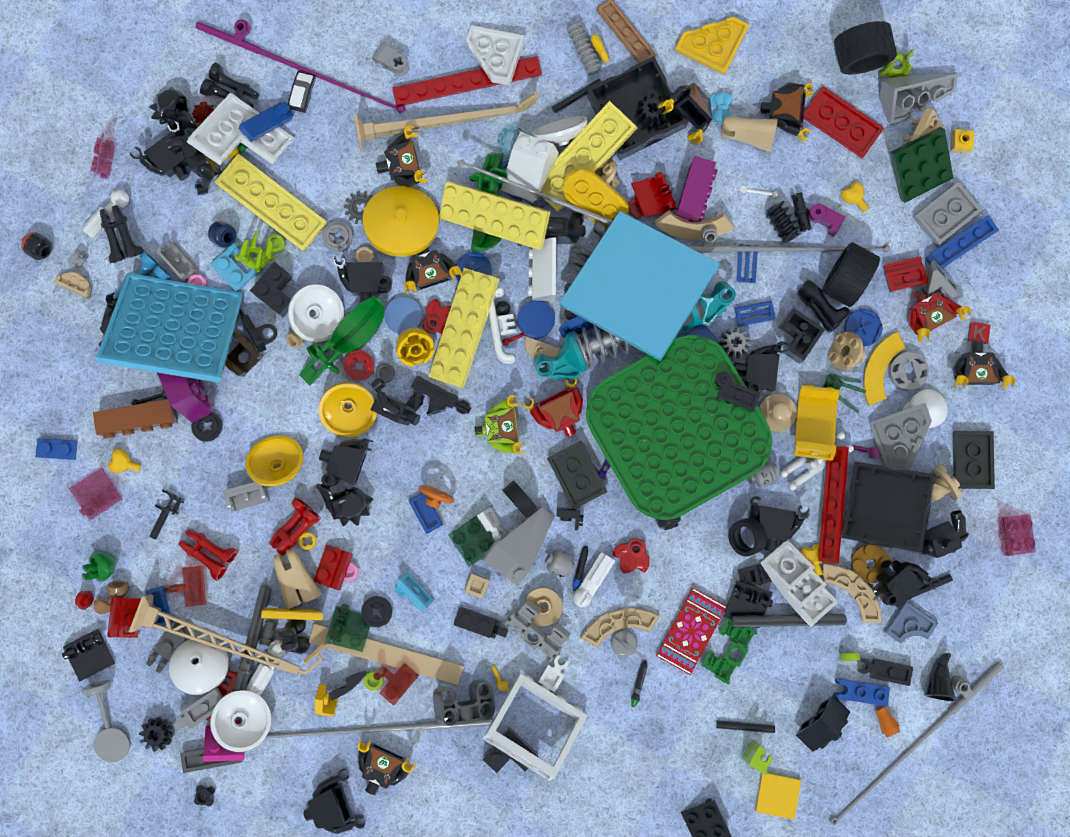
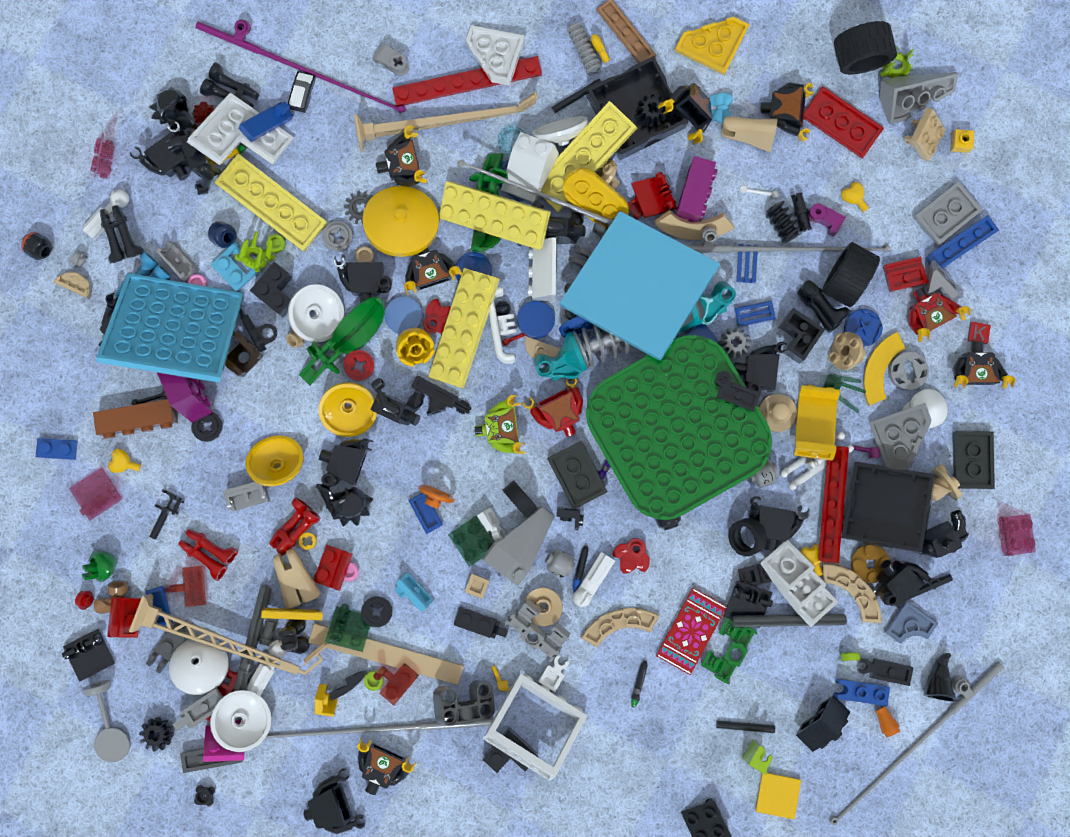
(385, 372): dark grey tile -> none
(625, 644): light grey piece -> none
(922, 164): dark green plate -> none

